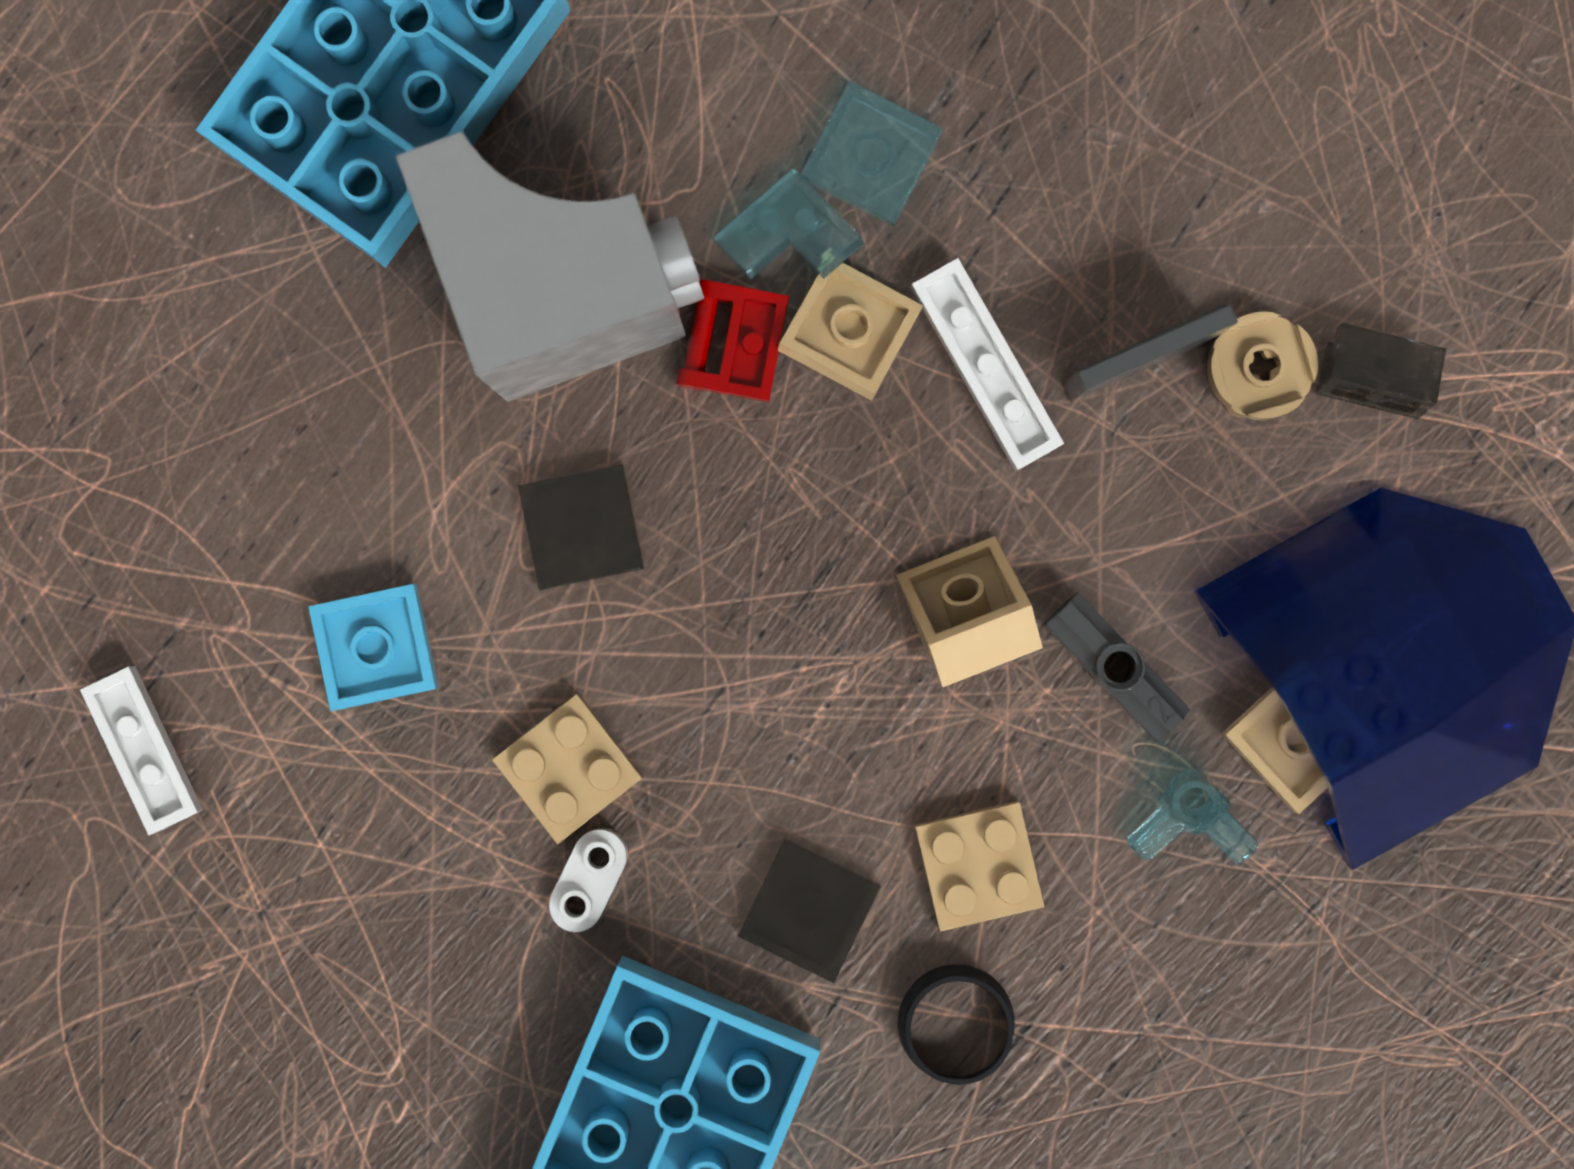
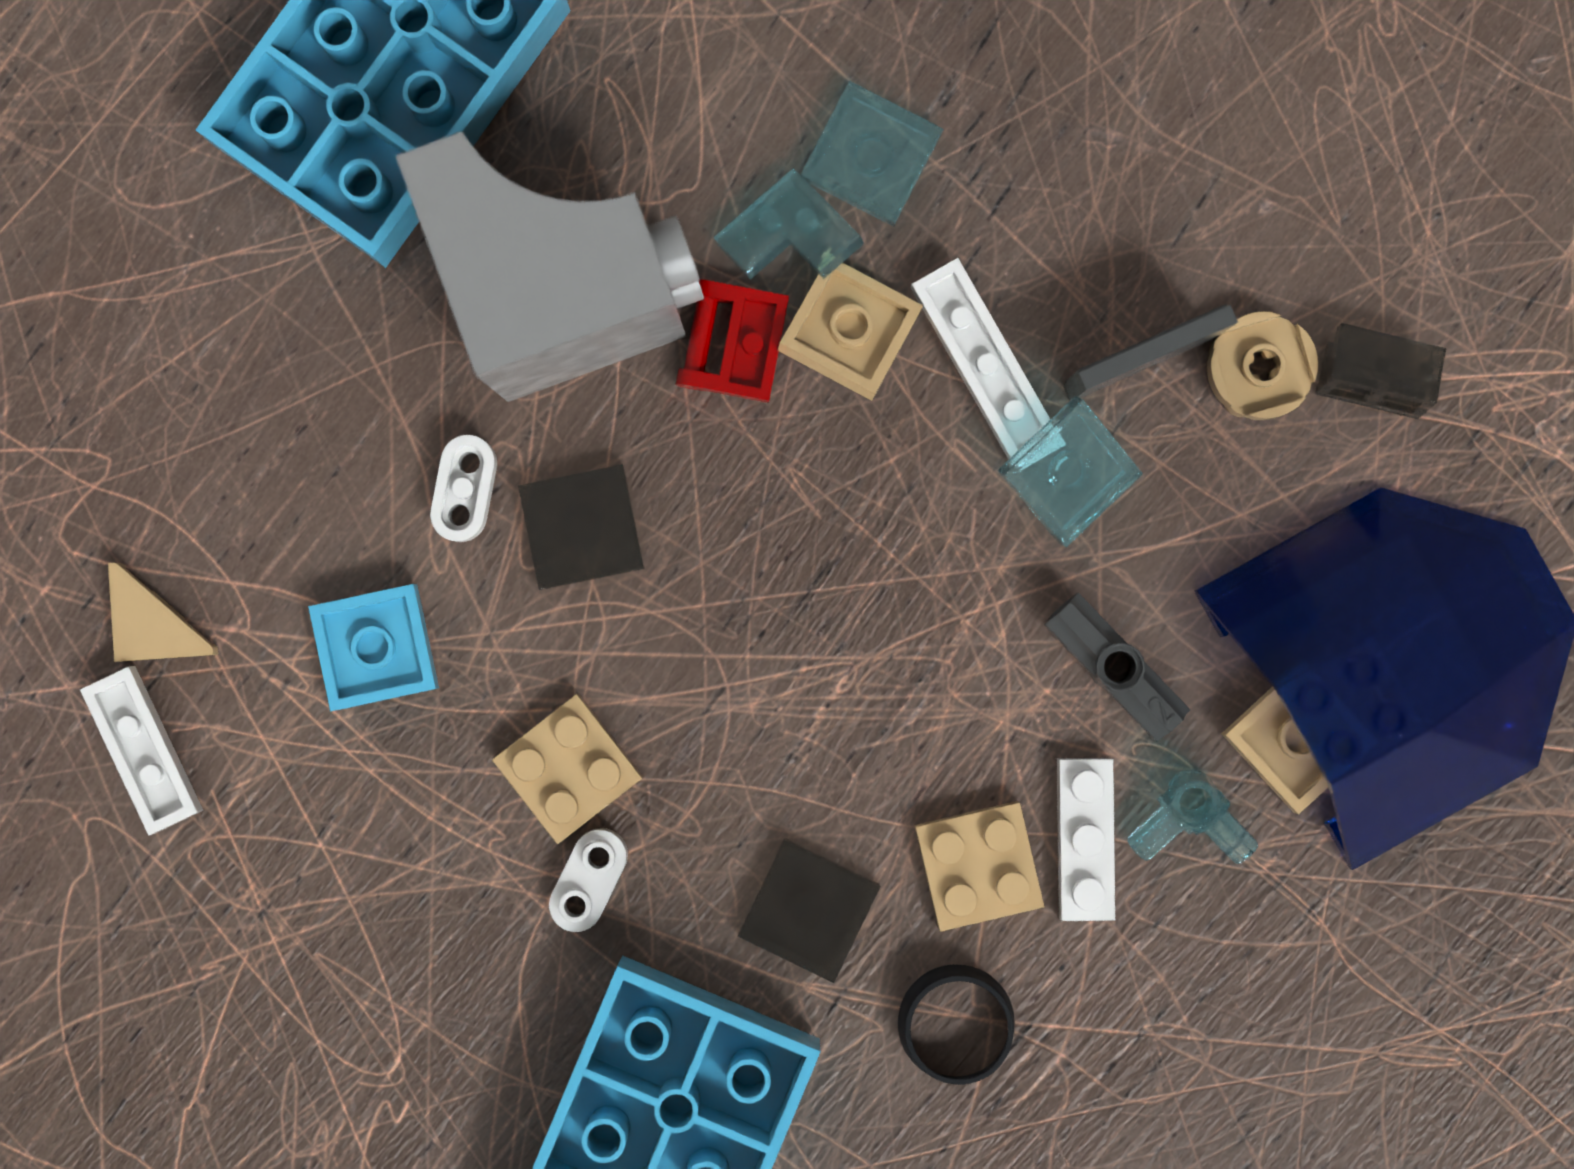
(147, 625): none -> tan tile
(459, 488): none -> white plate
(970, 611): tan slope -> none
(1070, 471): none -> clear light blue tile
(1086, 839): none -> white plate

